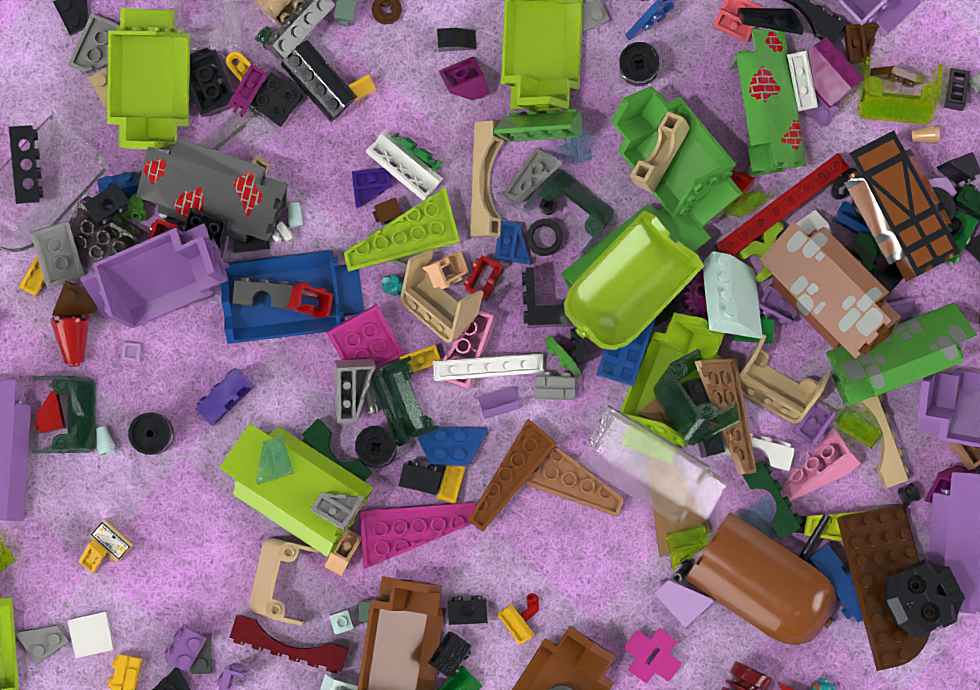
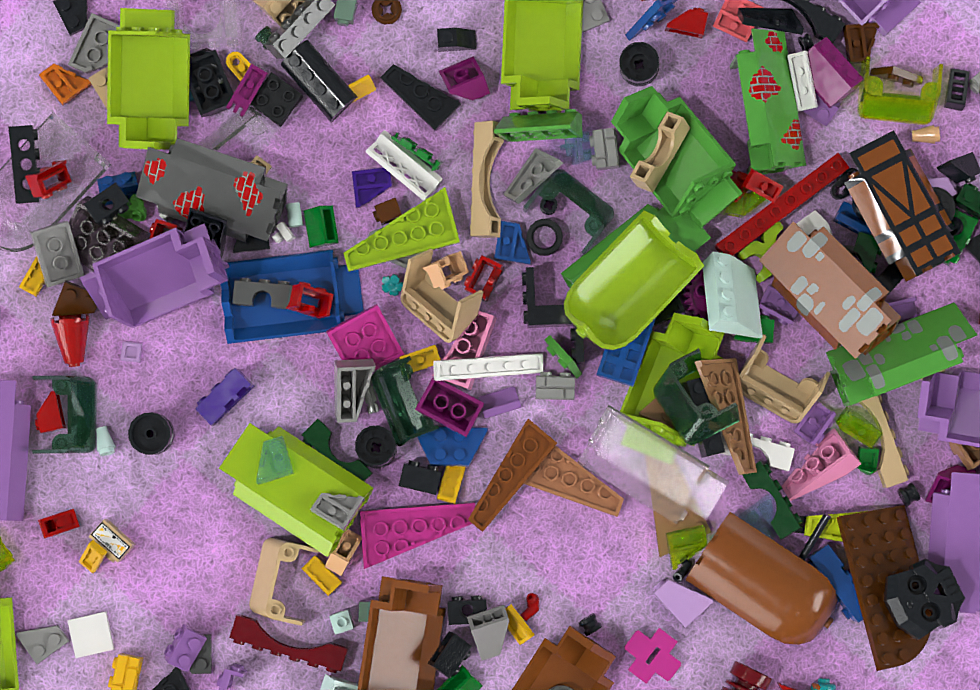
(36, 182): none -> red window
(58, 523): none -> red slope
(63, 83): none -> orange wing
(321, 226): none -> green brick
(321, 575): none -> yellow plate
(423, 99): none -> black wing
(450, 407): none -> magenta slope
(489, 631): none -> light grey slope
(590, 624): none -> black wheel
(605, 149): none -> light grey brick
(689, 23): none -> red slope
(762, 185): none -> red slope
(805, 42): none -> black bush
(868, 459): none -> green plate

